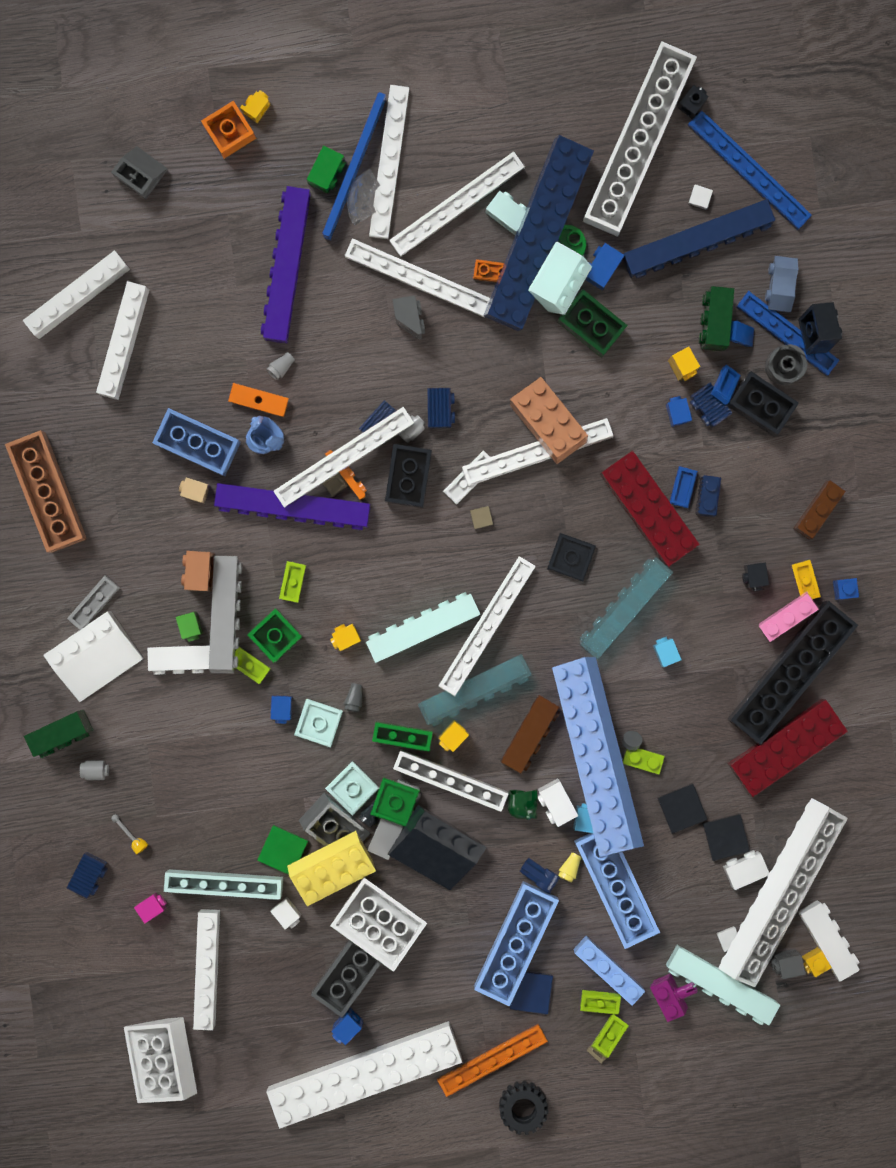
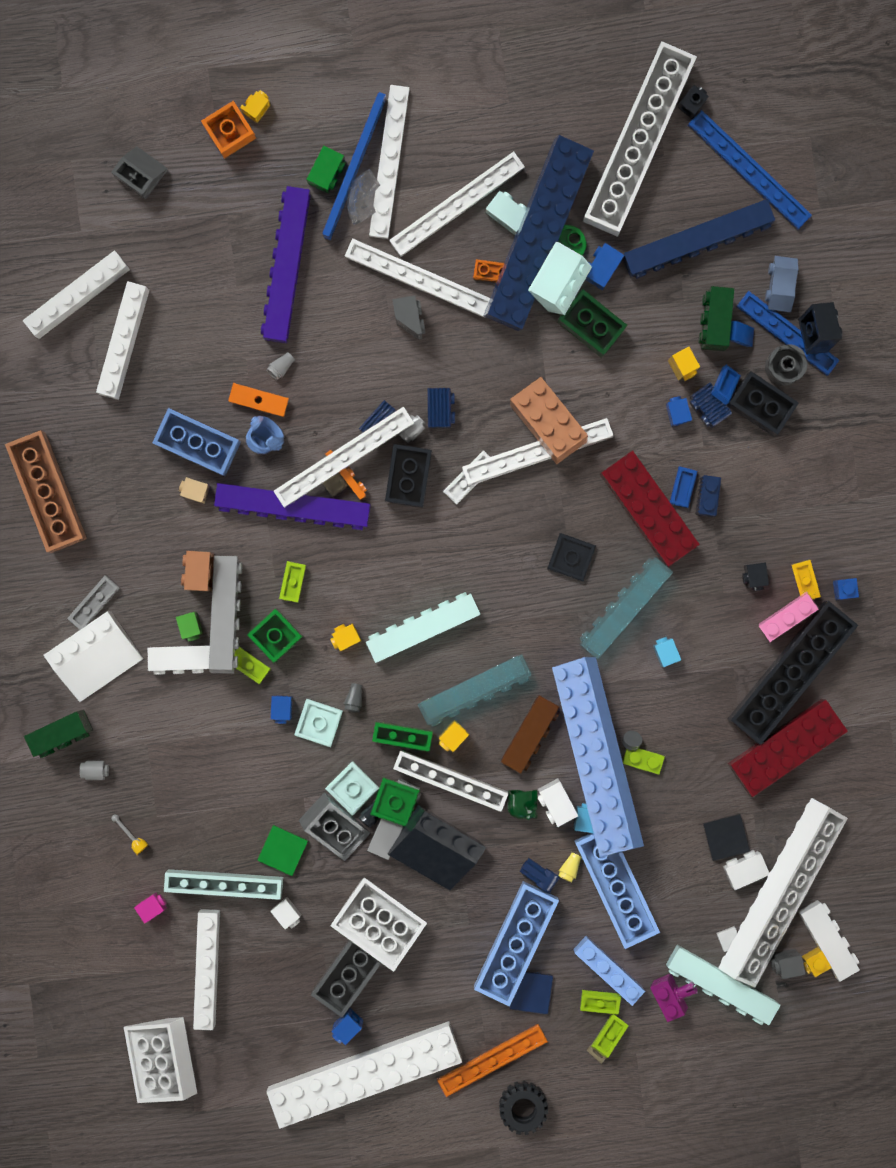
(87, 875): dark blue brick -> none
(331, 868): light yellow brick -> none
(481, 517): dark tan tile -> none
(486, 626): white plate -> none
(682, 808): black tile -> none
(700, 197): white tile -> none
(819, 509): reddish brown brick -> none

